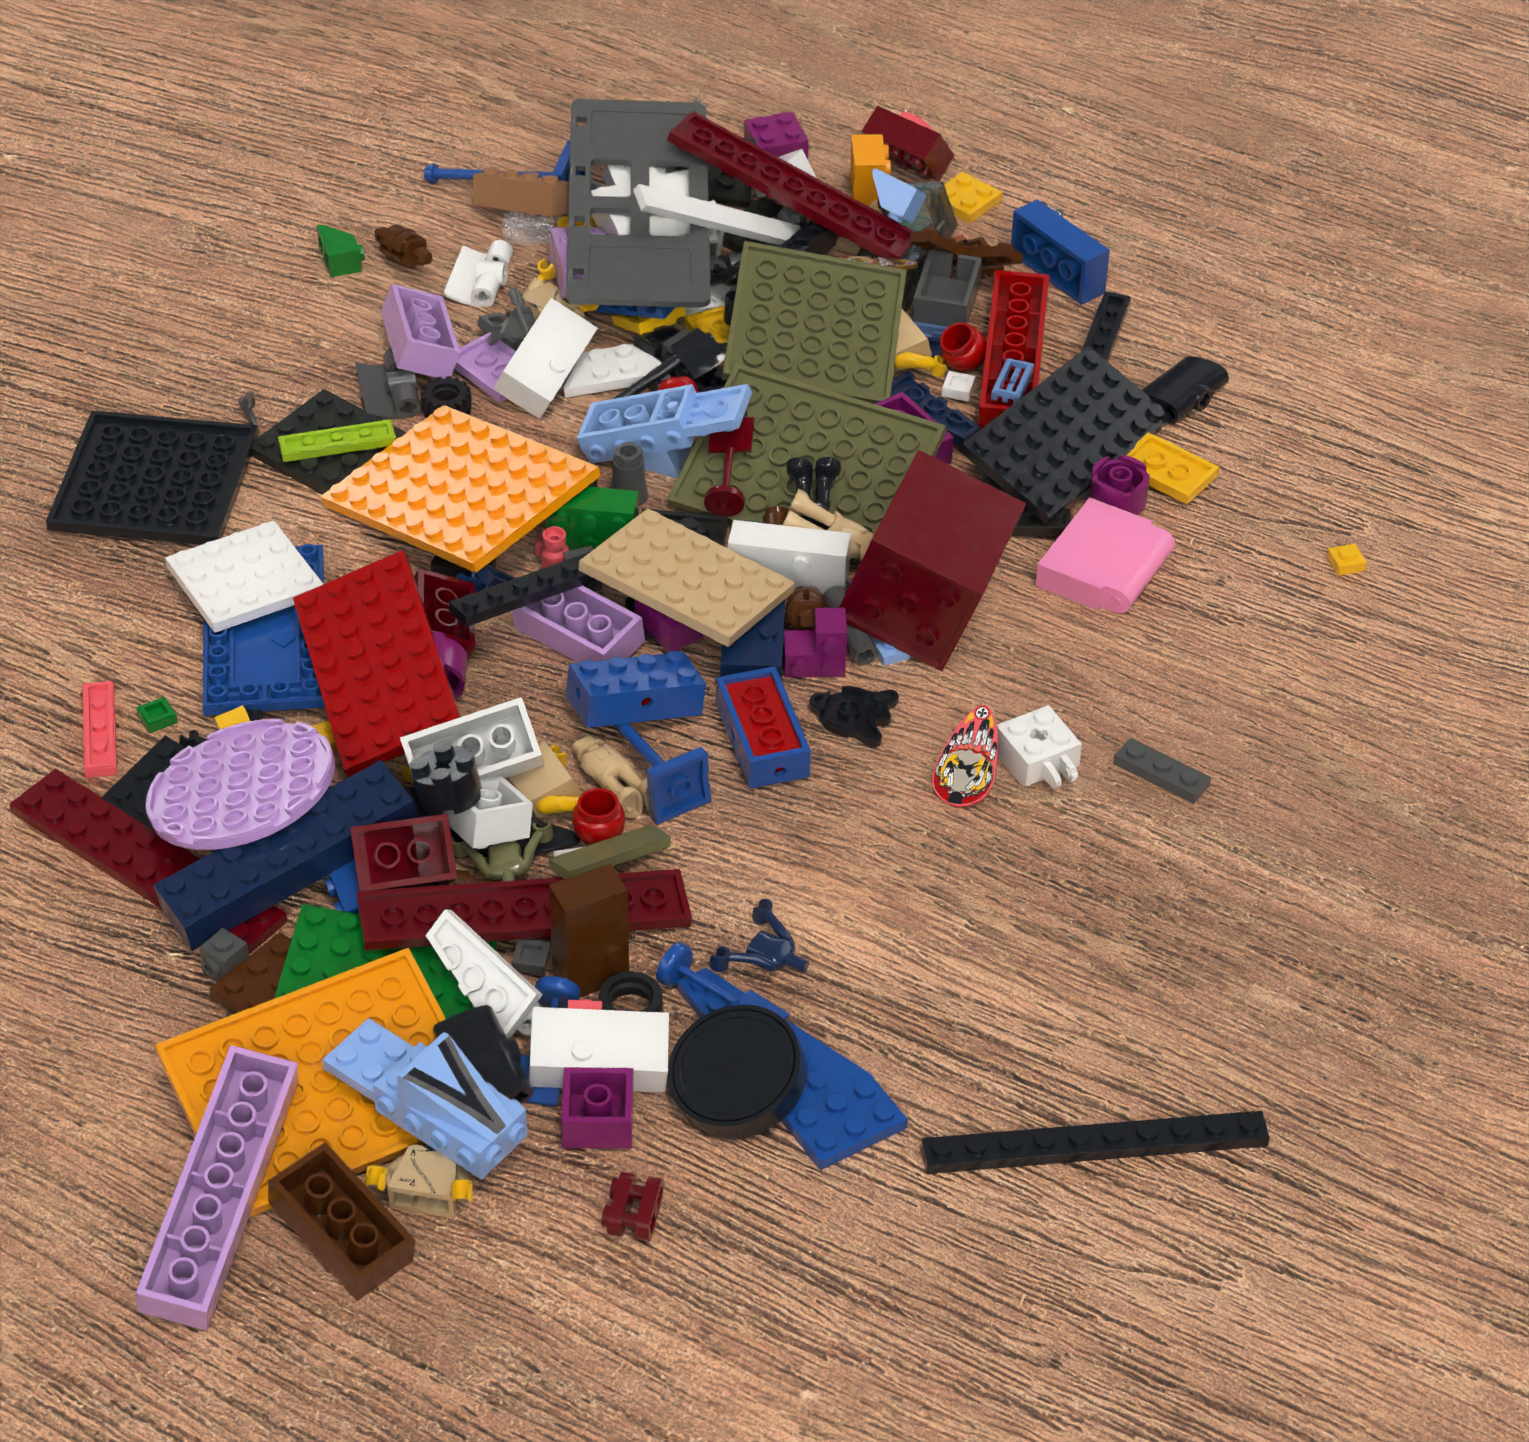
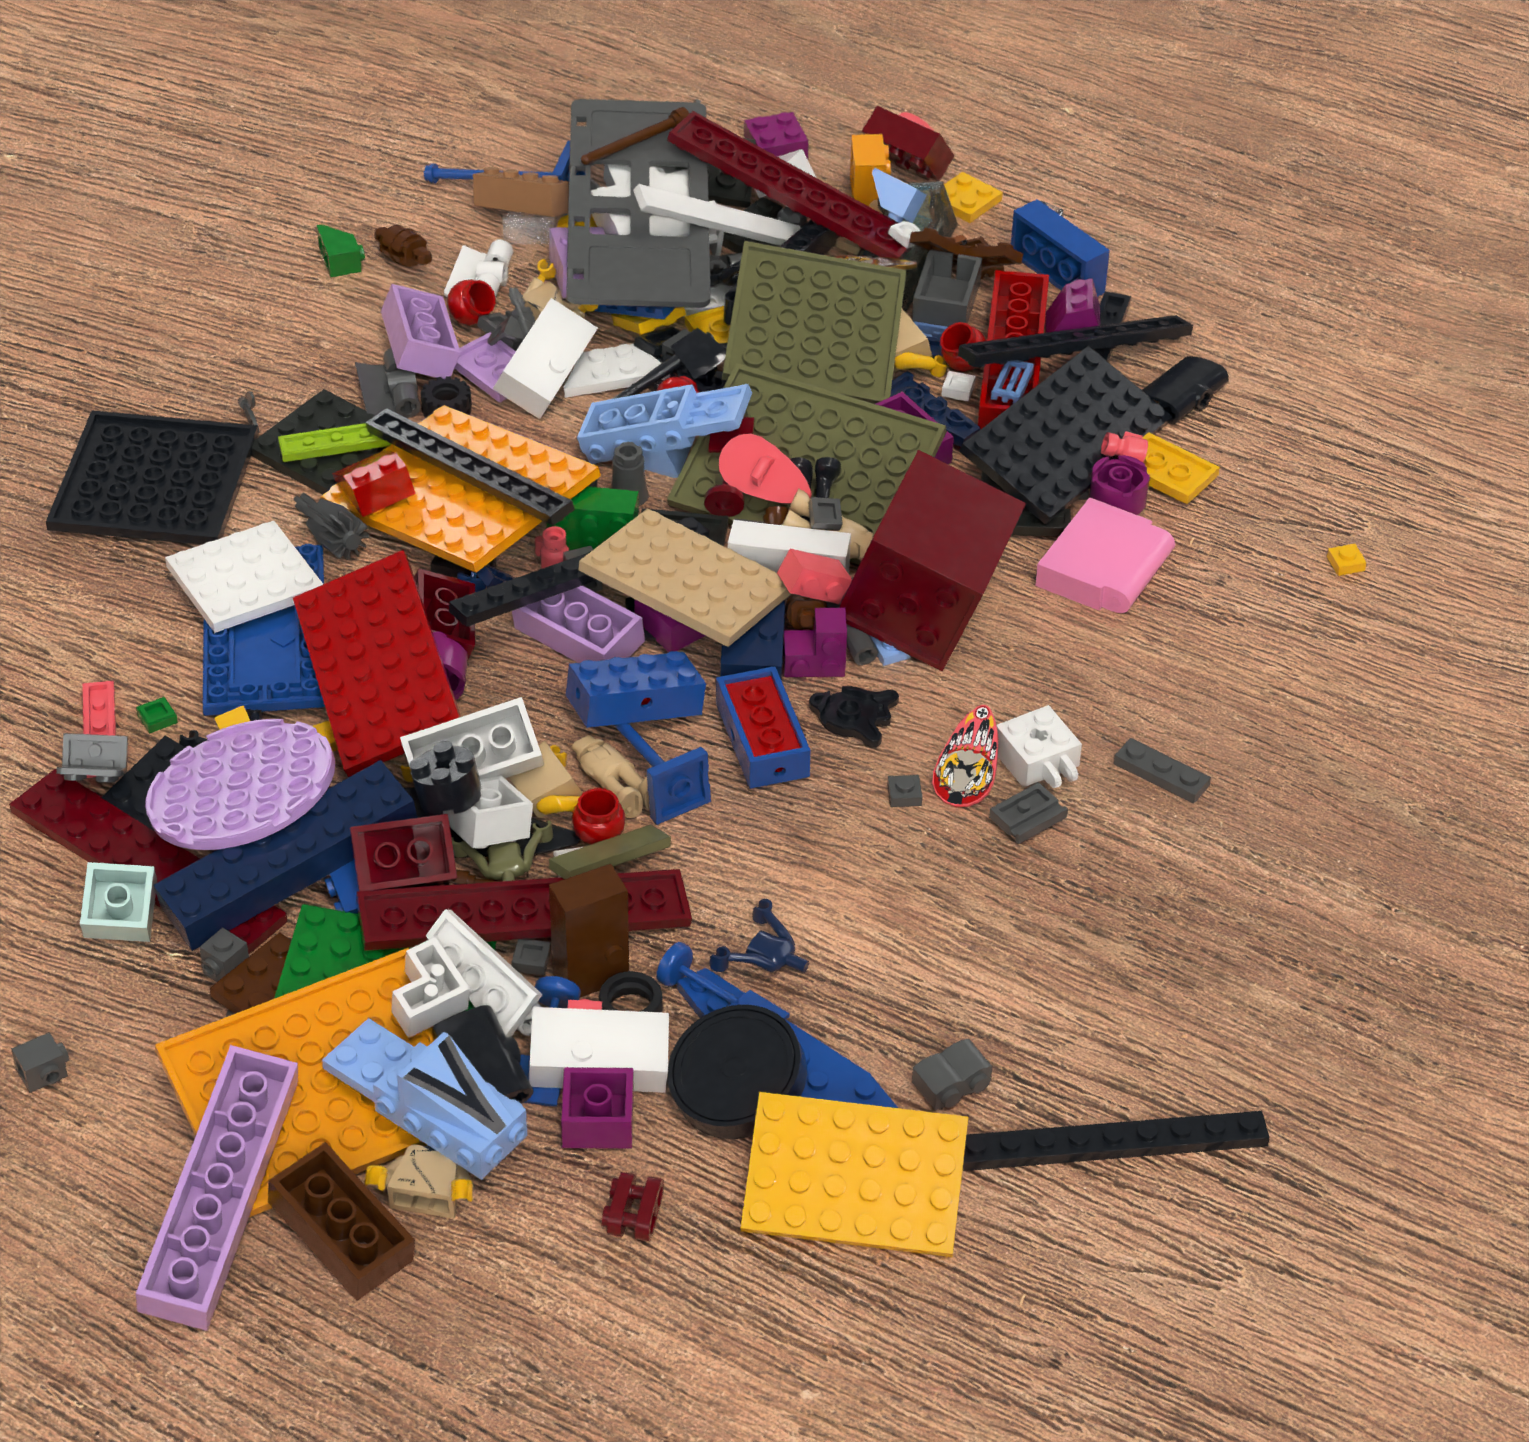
(40, 1062): none -> dark grey brick
(94, 755): none -> bracket
(118, 902): none -> light aqua brick
(333, 525): none -> dark grey piece
(375, 482): none -> red slope
(434, 990): none -> white brick
(470, 300): none -> red piece
(470, 467): none -> black plate
(672, 121): none -> reddish brown piece
(761, 469): none -> coral shield
(814, 576): none -> coral brick
(825, 513): none -> dark grey plate
(855, 1174): none -> yellow plate
(902, 232): none -> white tile
(904, 791): none -> dark grey plate
(951, 1074): none -> dark grey brick
(1028, 813): none -> dark grey plate
(1074, 307): none -> magenta slope
(1074, 340): none -> black plate
(1129, 445): none -> coral piece

